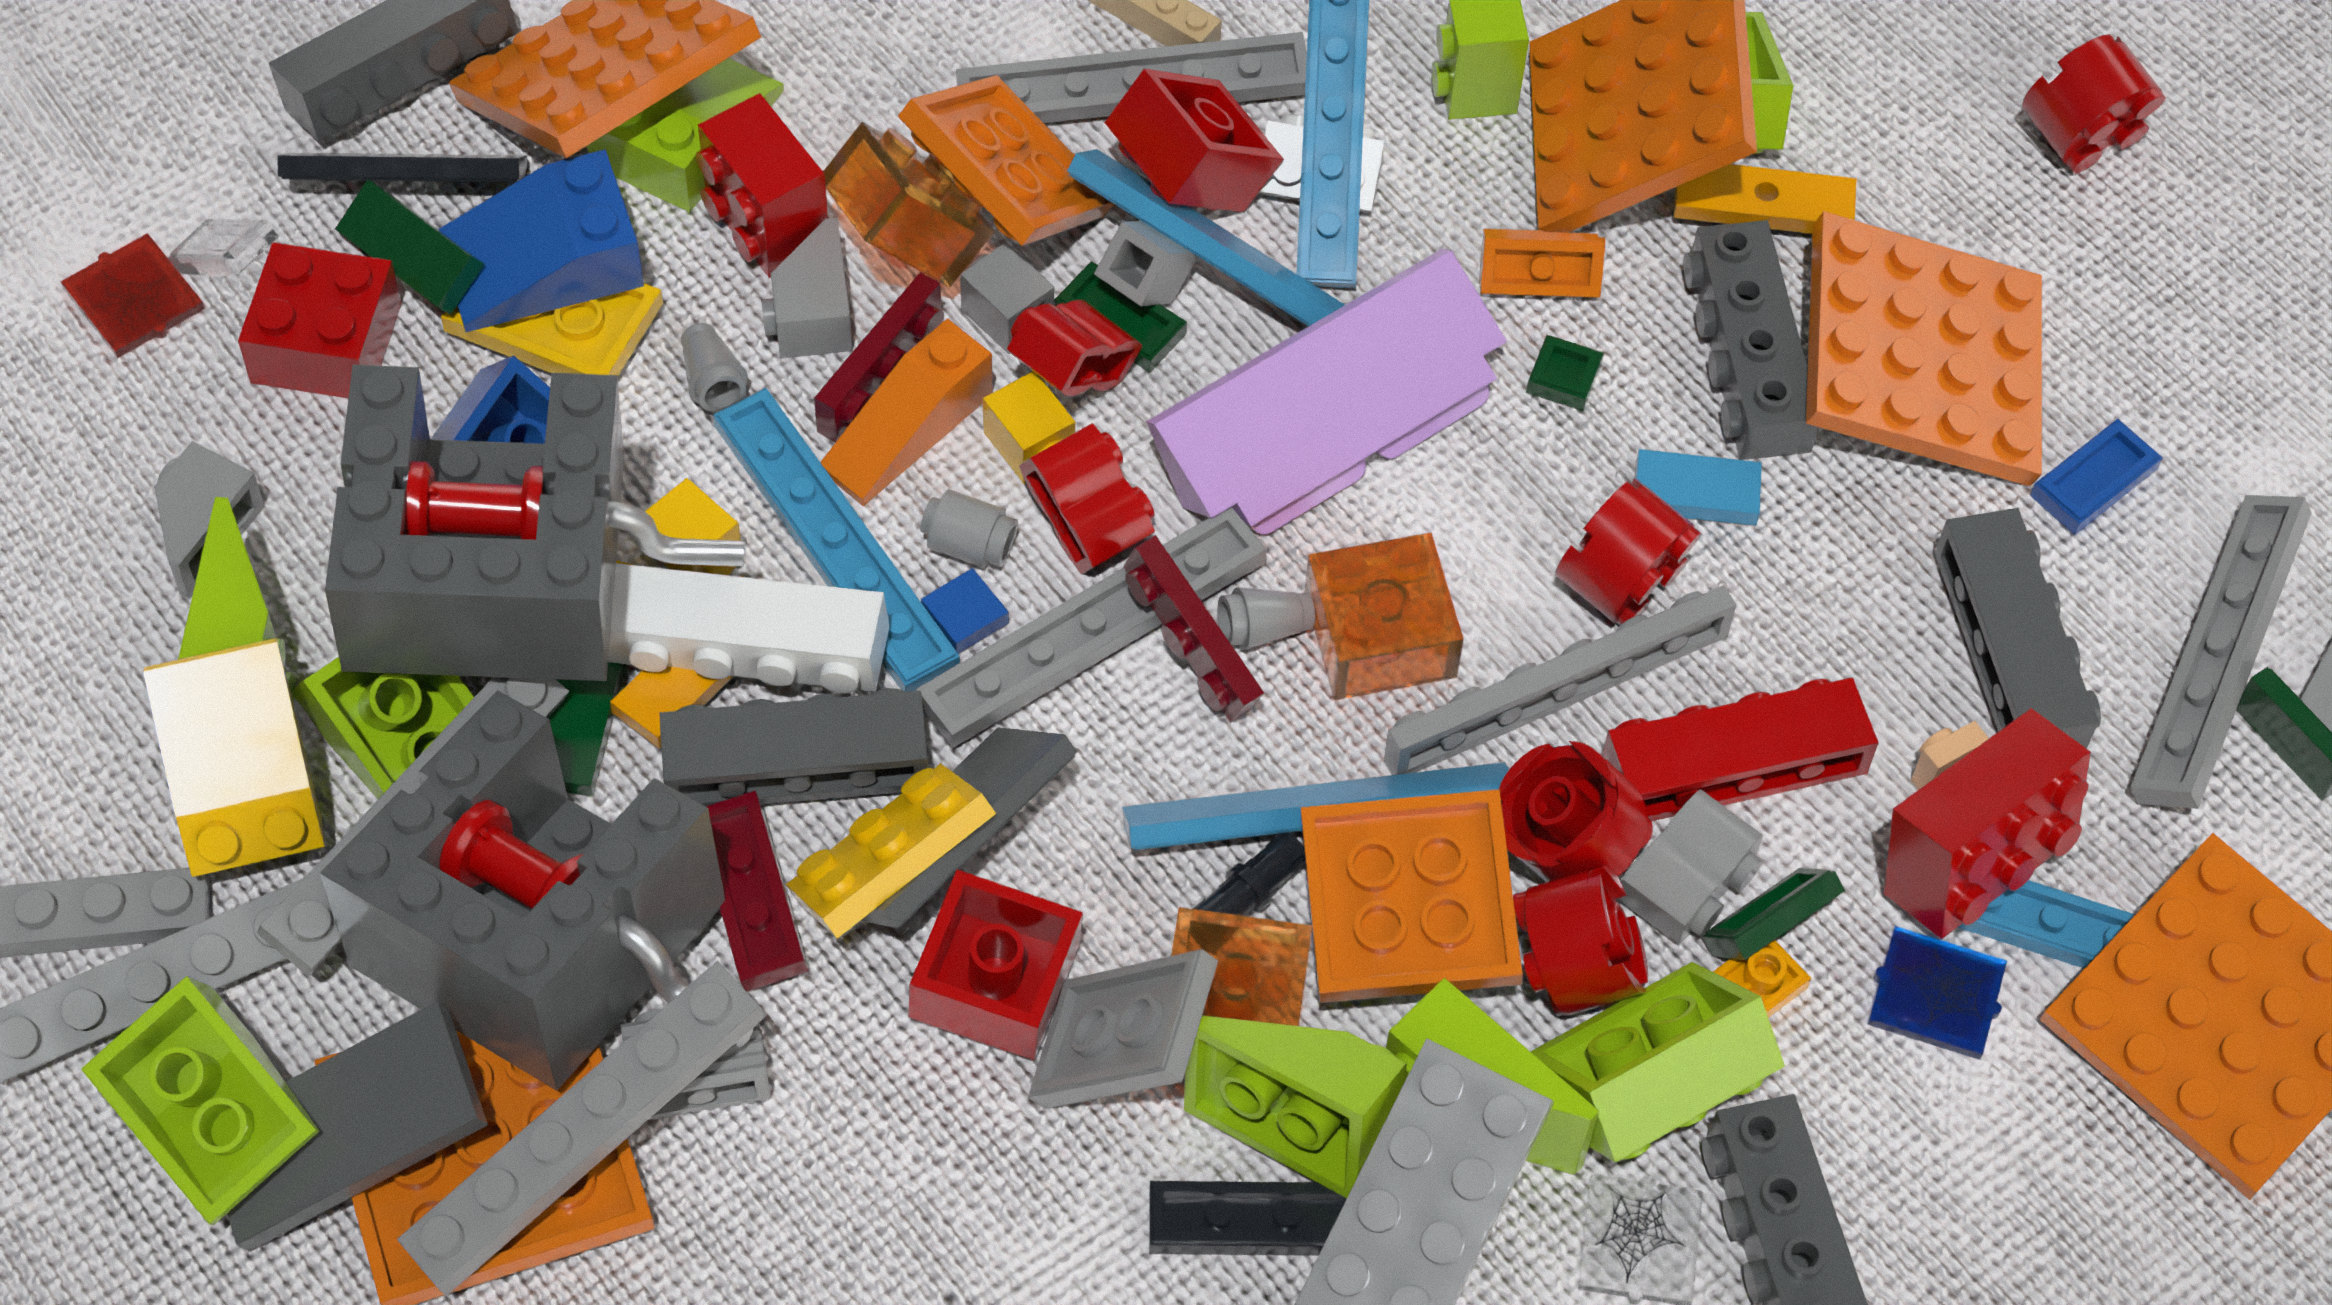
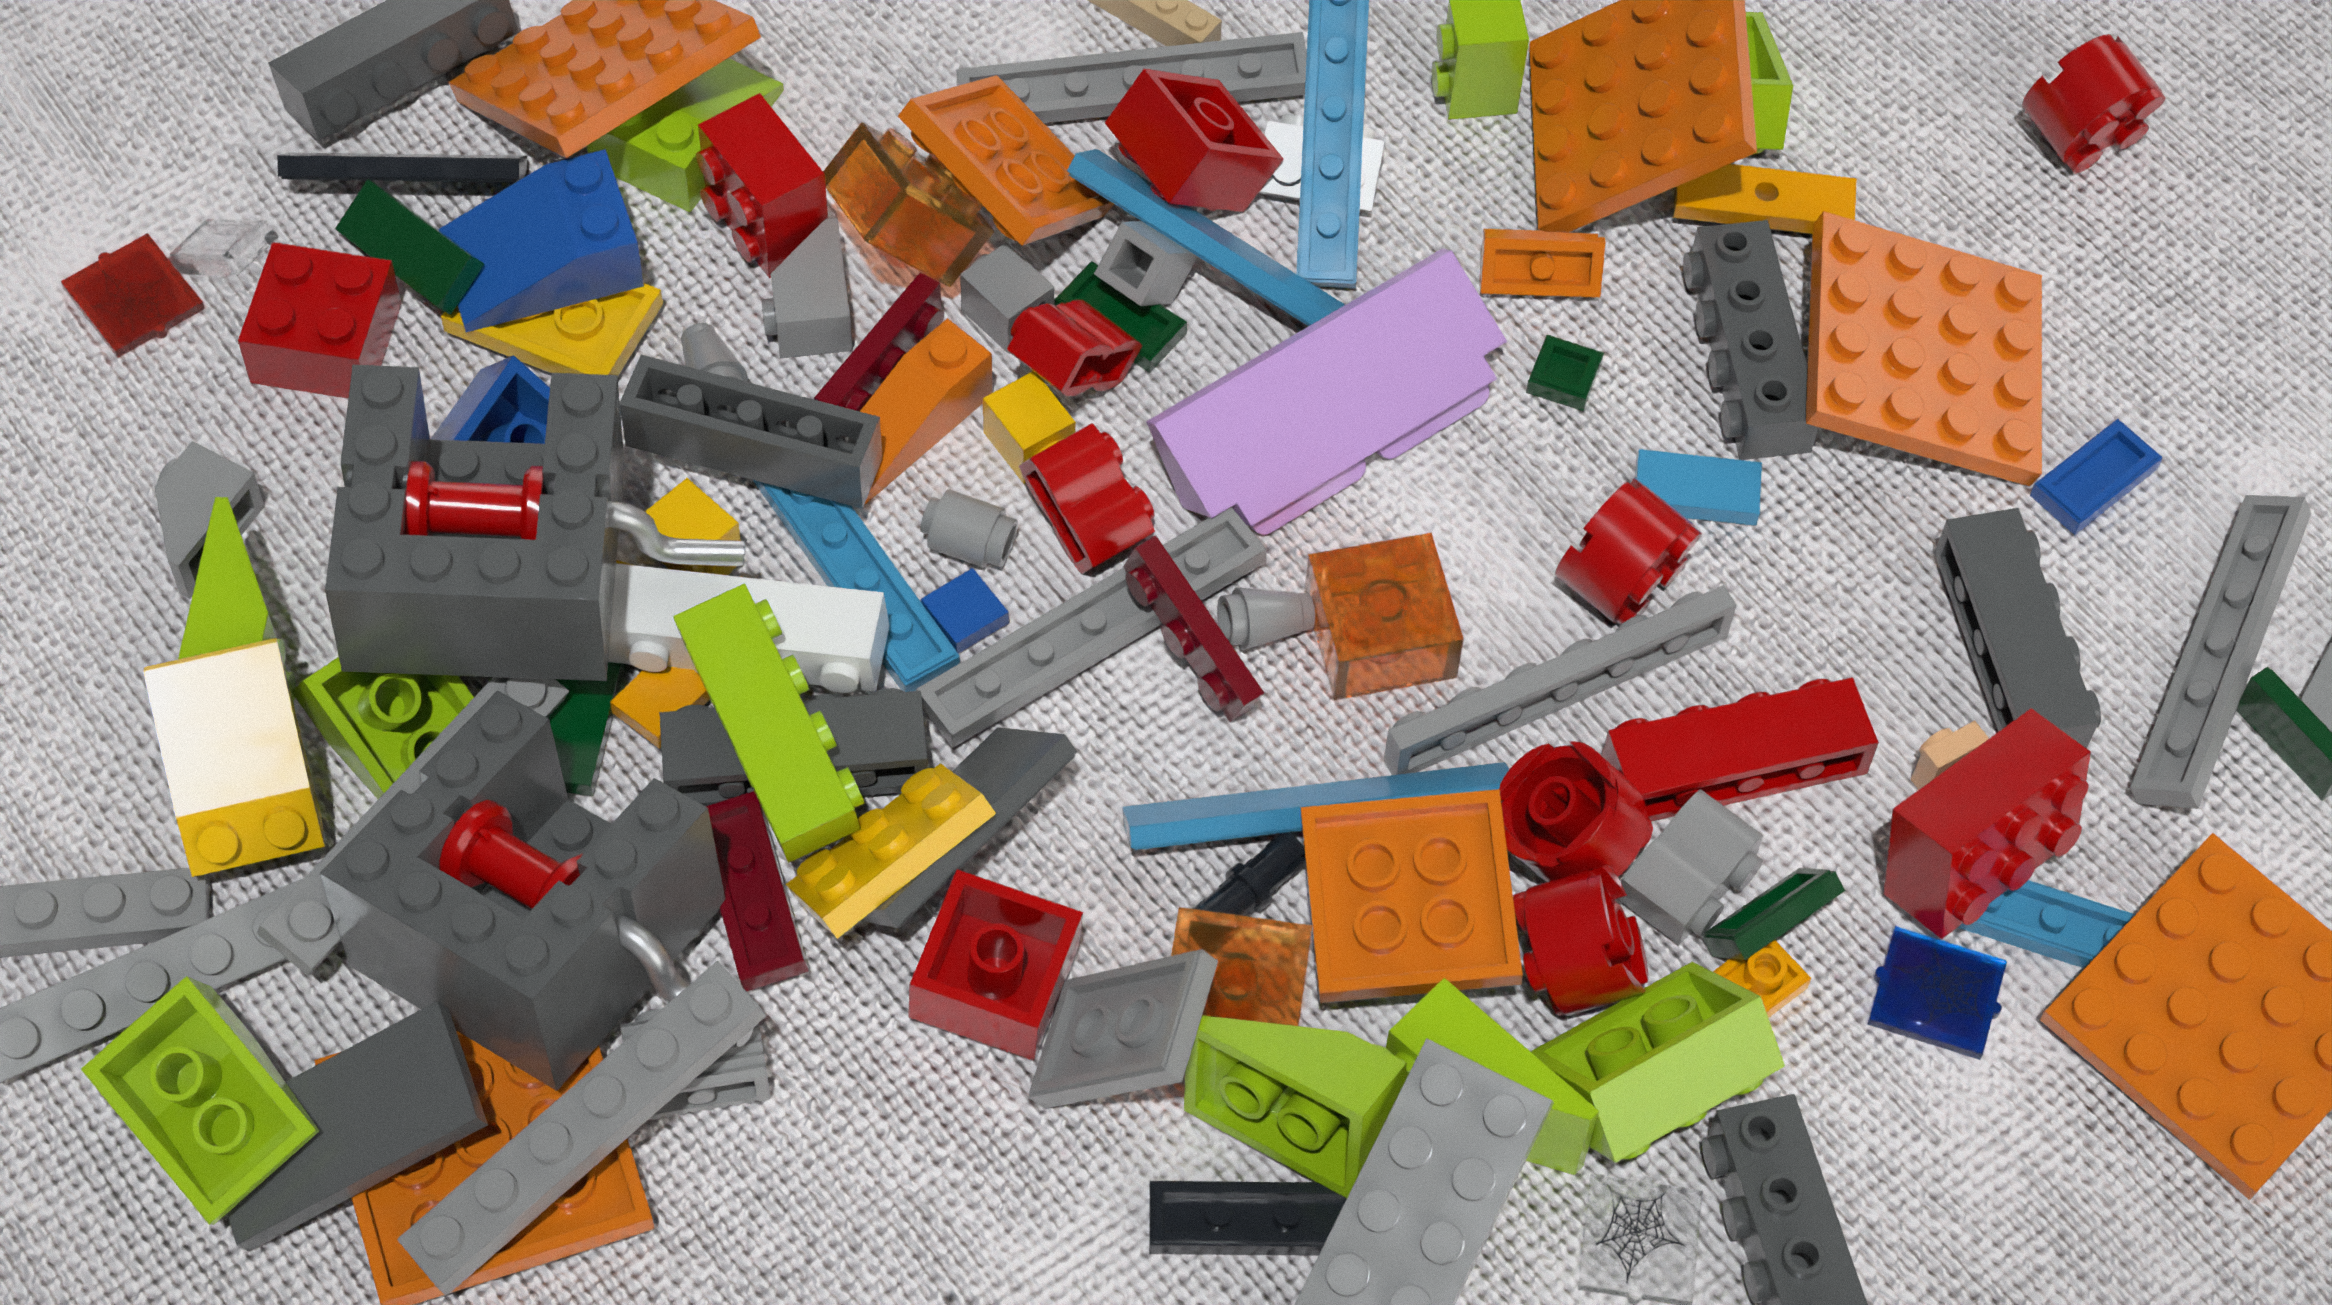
(751, 431): none -> dark grey brick
(768, 722): none -> lime brick

